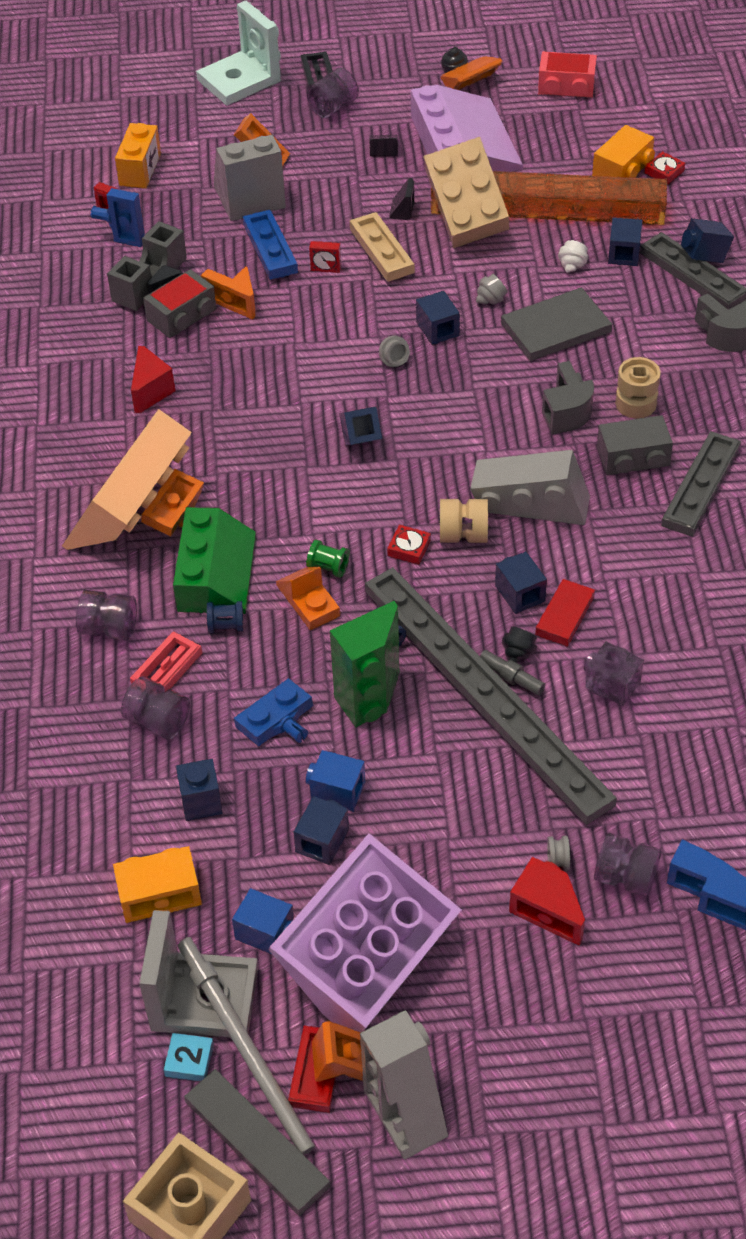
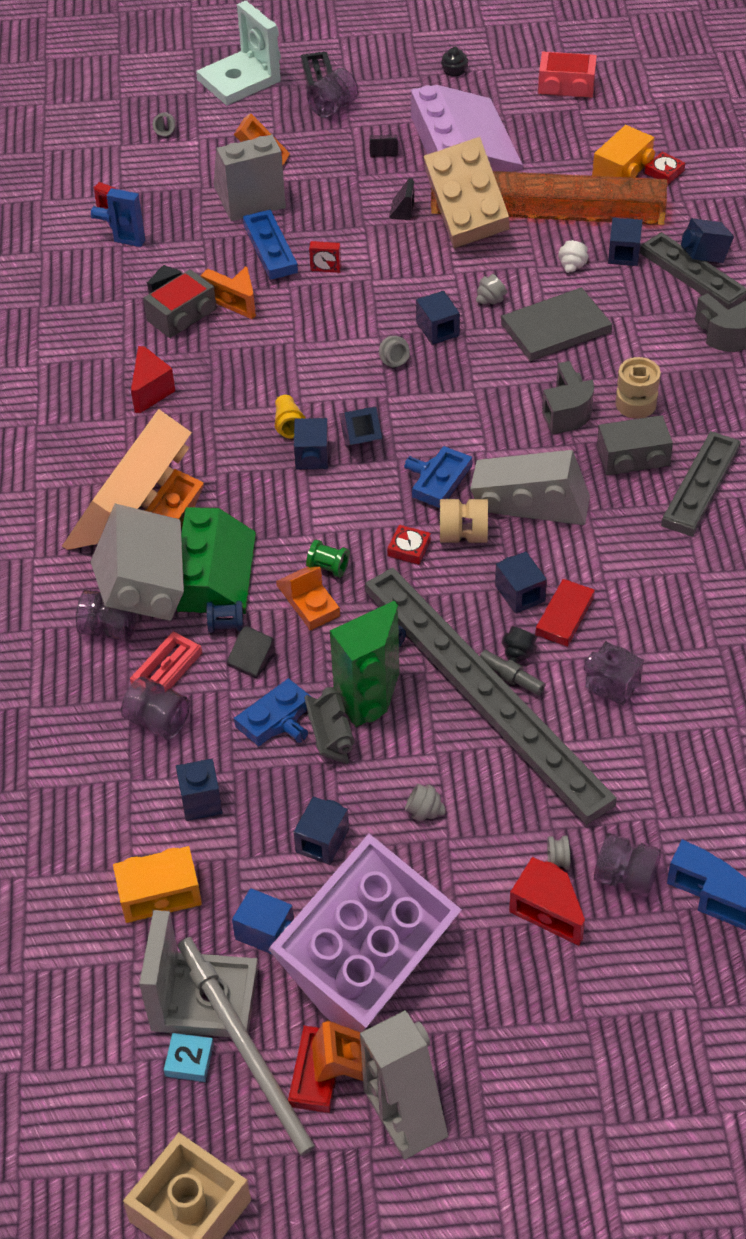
(129, 277): dark grey arch -> none
(138, 155): light orange brick -> none
(140, 562): none -> light grey slope
(159, 124): none -> light grey hinge
(251, 652): none -> black slope
(257, 1142): dark grey tile -> none
(285, 416): none -> yellow cone
(311, 443): none -> dark blue brick
(332, 735): none -> dark grey hinge
(337, 779): blue brick -> none
(382, 247): tan plate -> none
(424, 803): none -> light grey plate
(439, 475): none -> blue plate
(471, 72): orange slope -> none

